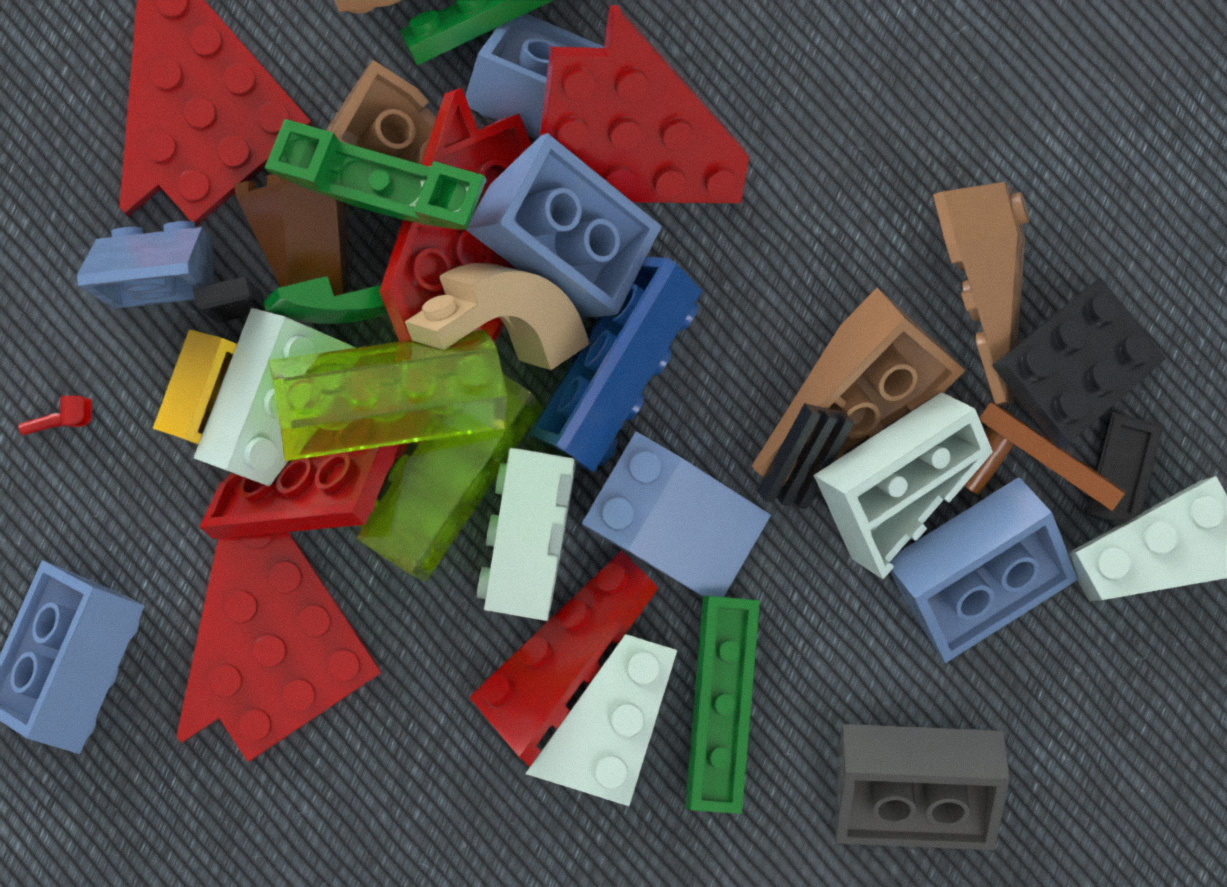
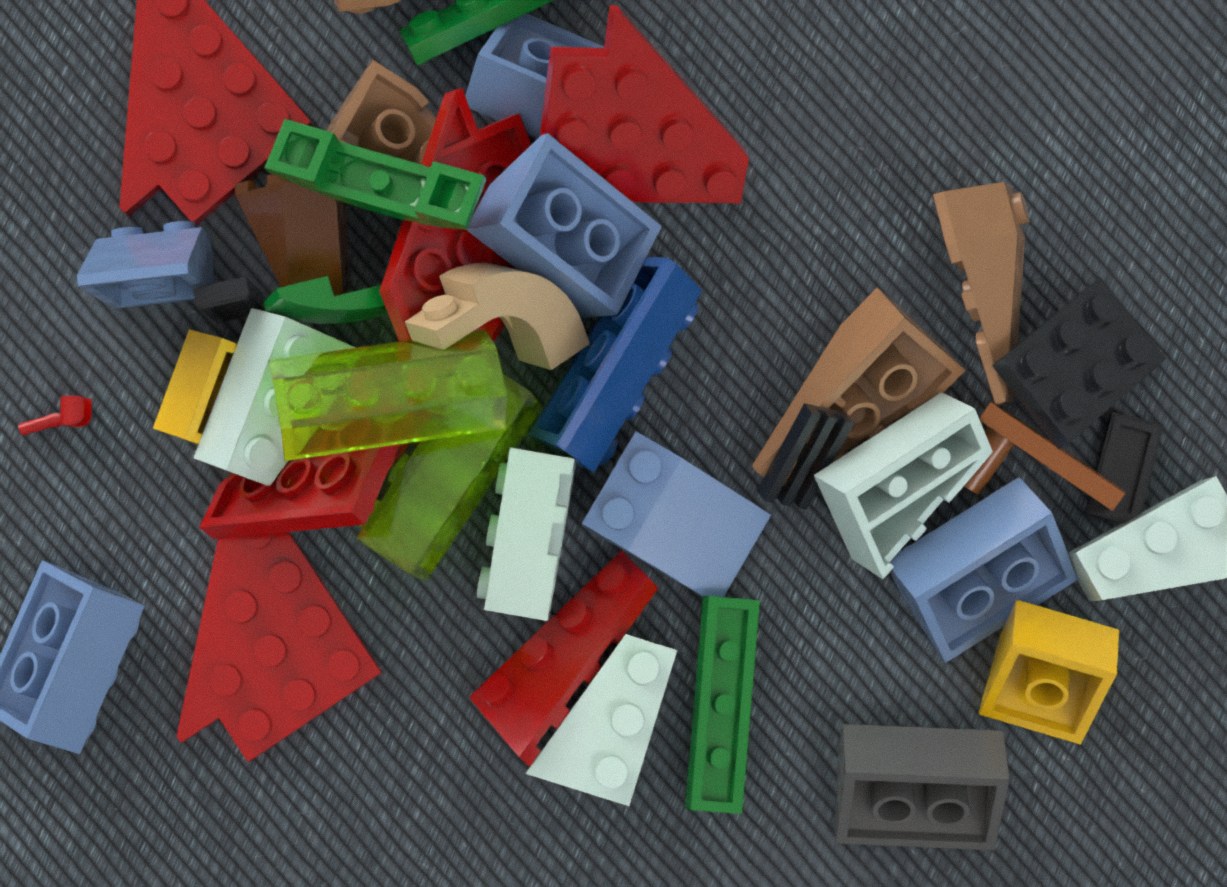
(1050, 672): none -> yellow slope

